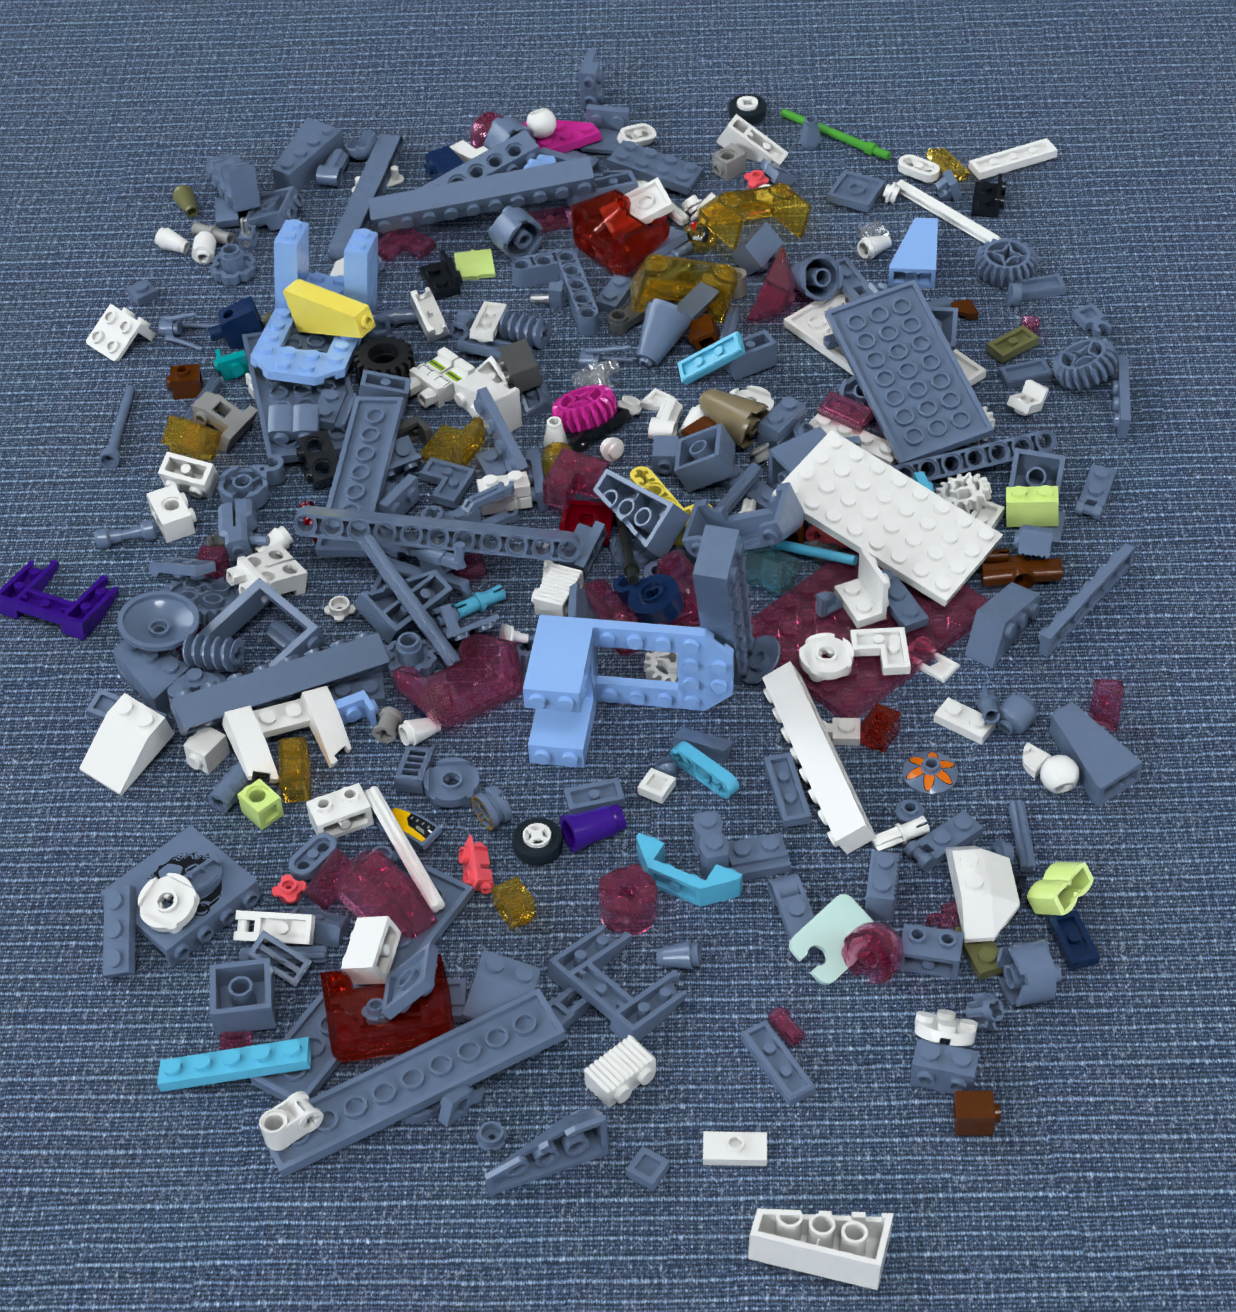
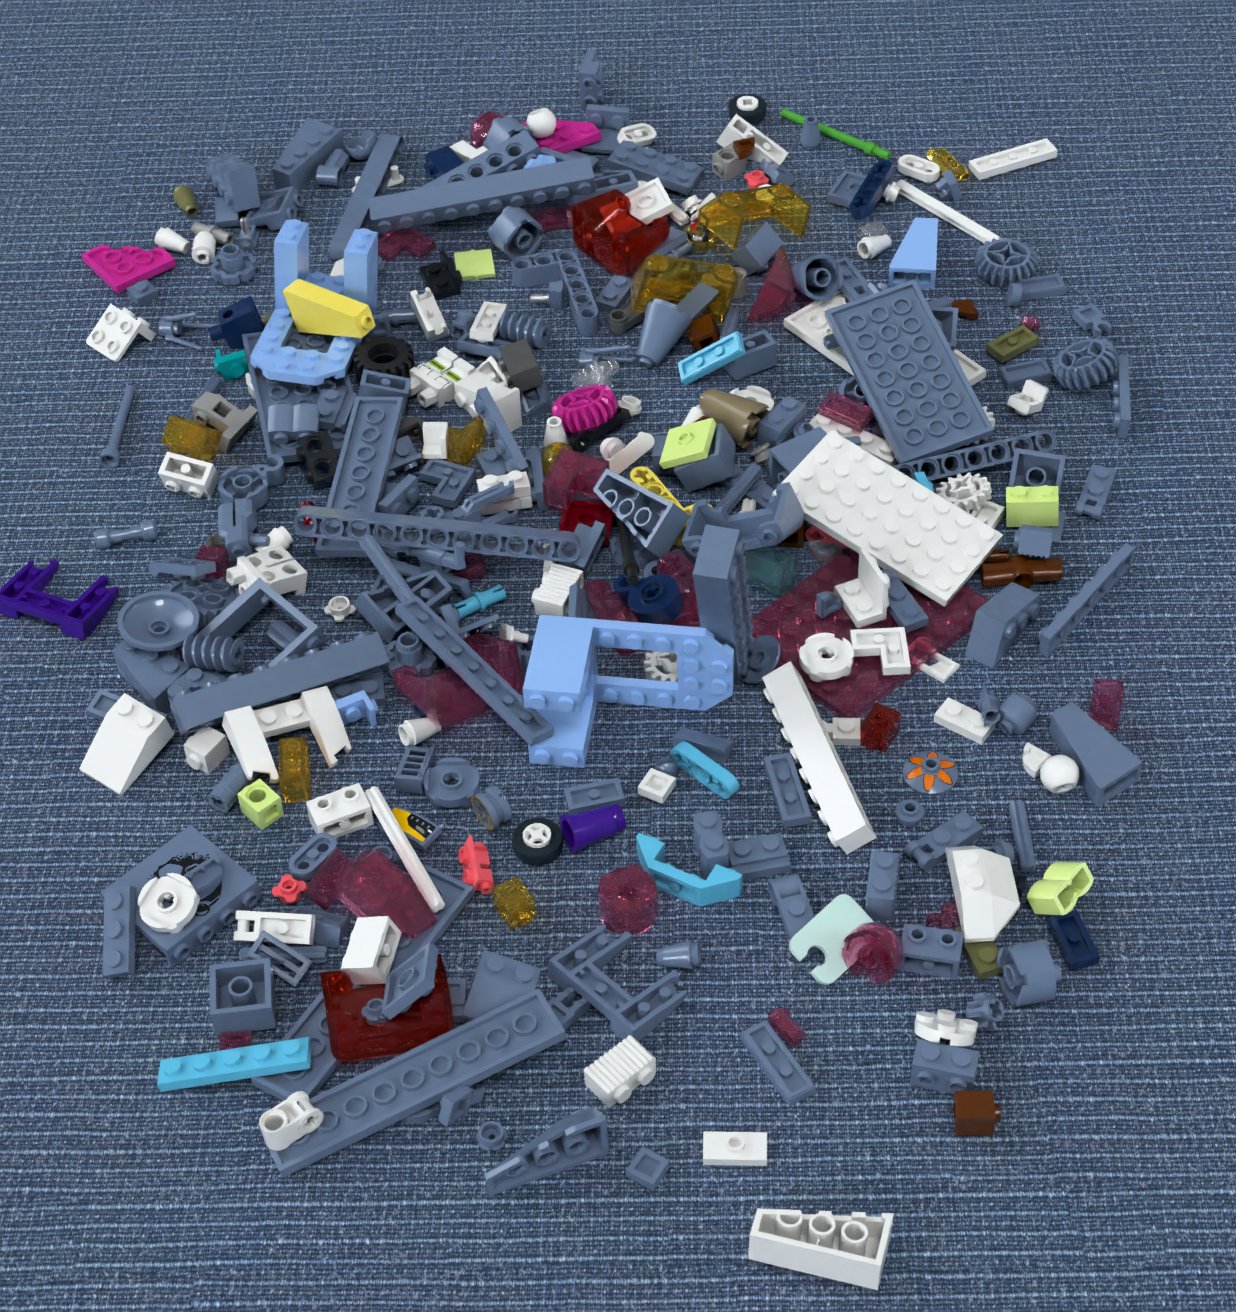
(127, 266): none -> dark pink plate
(172, 513): white brick -> none
(185, 381): reddish brown brick -> none
(387, 725): light grey bush -> none
(435, 440): none -> white panel
(474, 670): none -> sand blue plate
(631, 452): none -> white piece
(654, 399): white tile -> none
(666, 420): white piece -> none
(688, 443): none -> yellowish green plate
(744, 147): none -> reddish brown tile
(817, 552): medium azure bar -> none
(871, 189): none -> dark blue beam
(900, 834): white axle -> none
(989, 198): black bracket -> none

